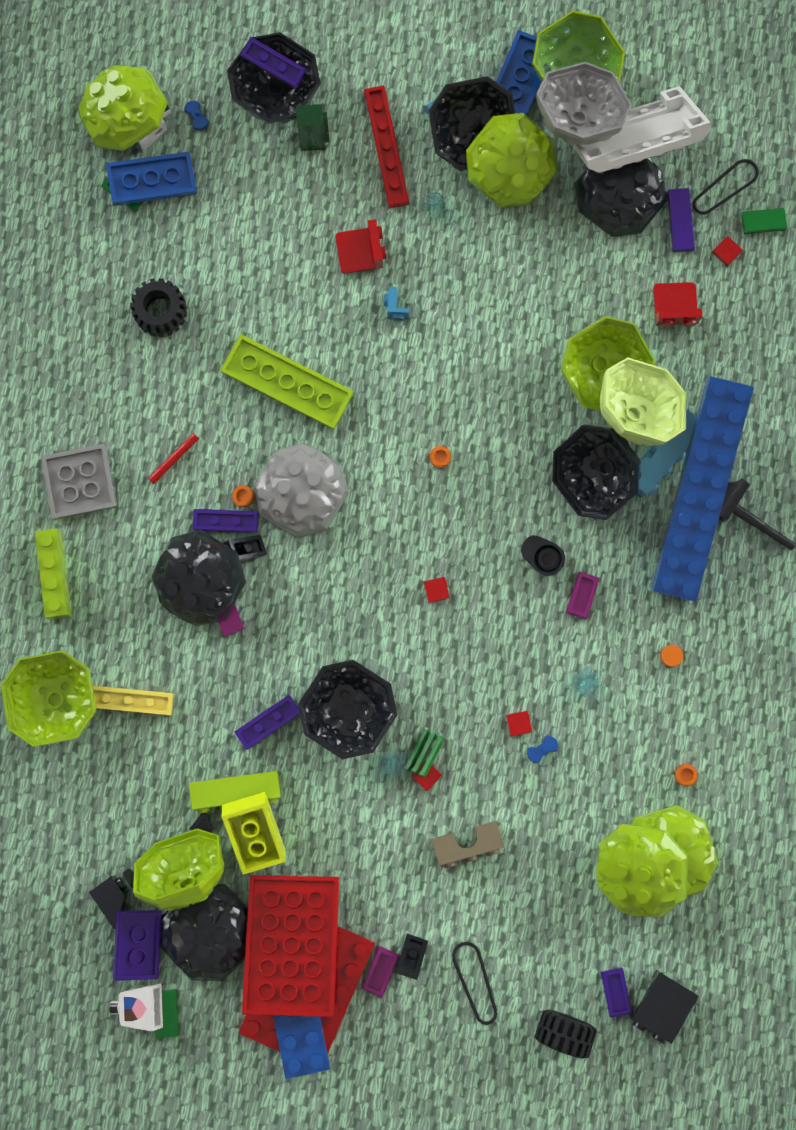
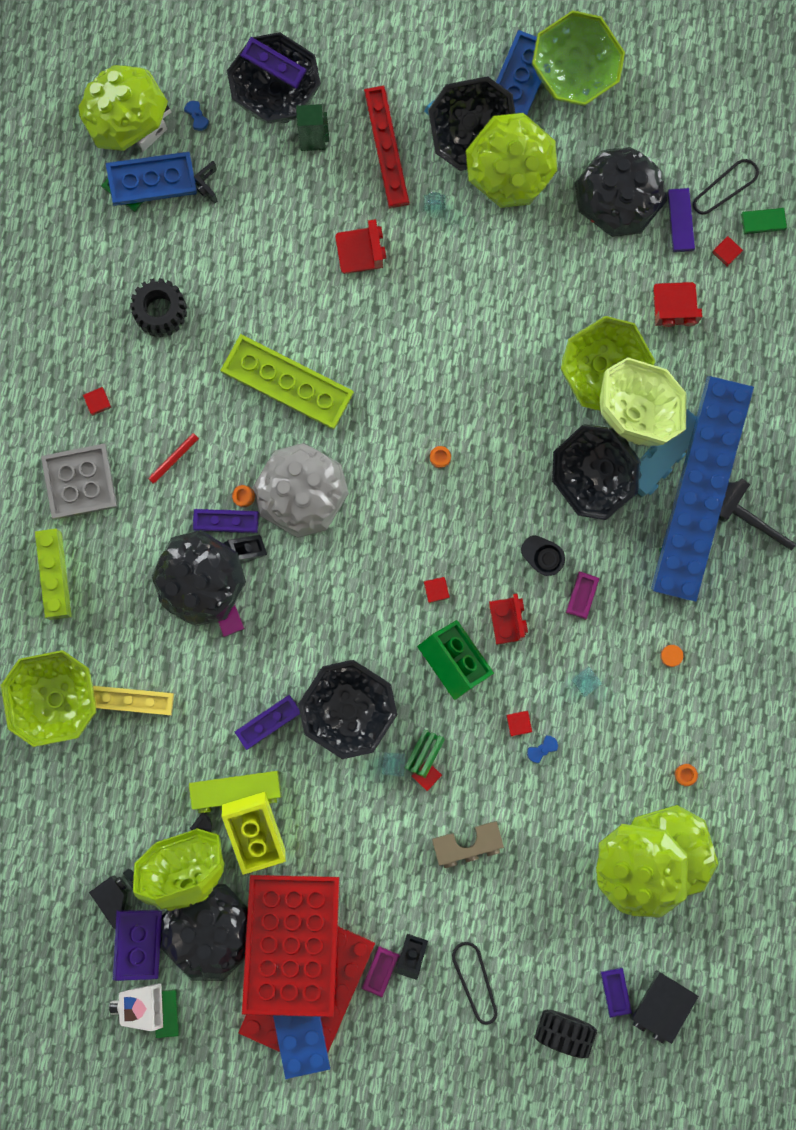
(97, 401): none -> red tile
(202, 187): none -> black bracket
(393, 312): dark azure bracket -> none
(455, 659): none -> green slope
(507, 620): none -> red bracket
(583, 104): light grey rock -> none
(649, 132): white slope -> none

